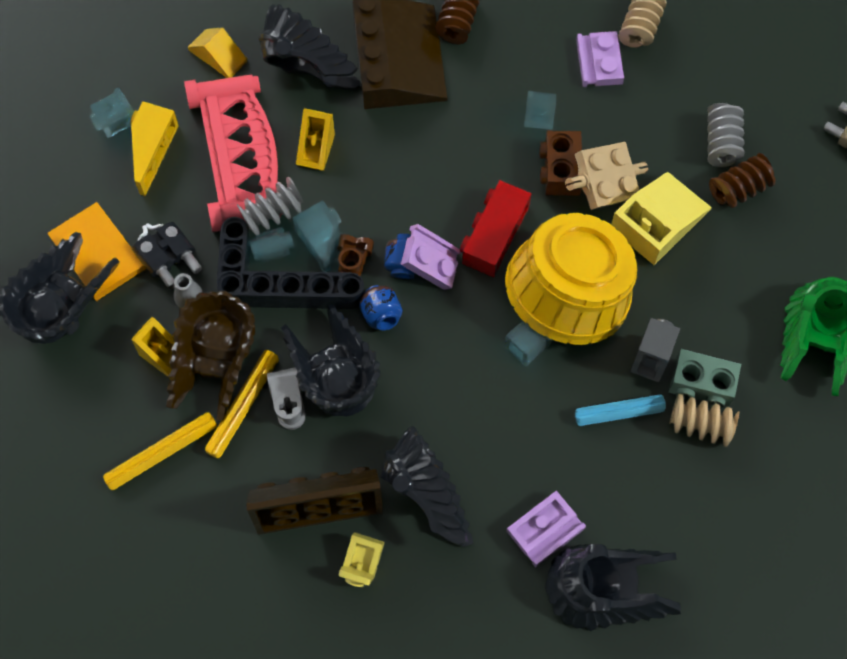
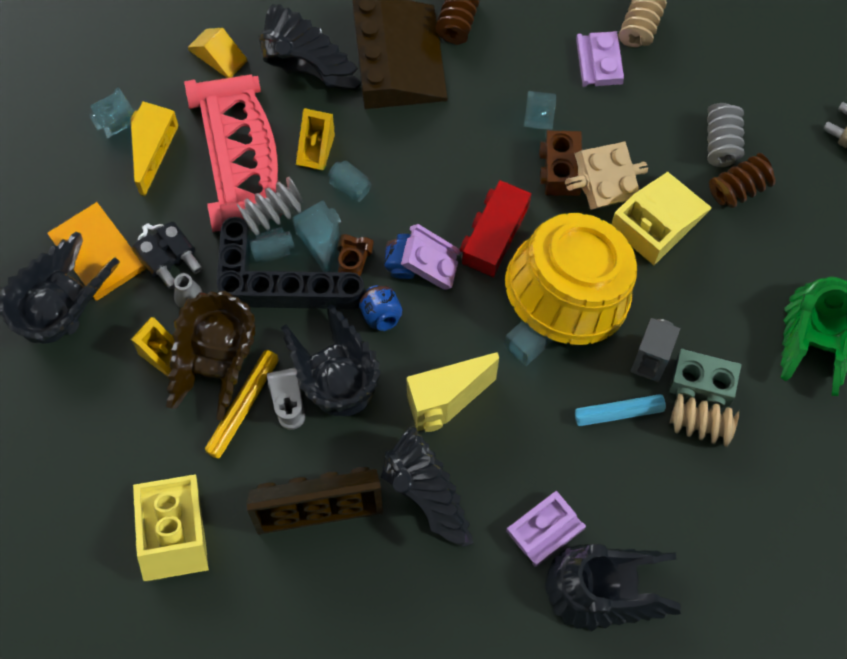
(159, 451): yellow axle -> none
(169, 528): none -> light yellow slope
(349, 180): none -> clear light blue brick
(361, 560): light yellow bracket -> none
(445, 391): none -> light yellow slope

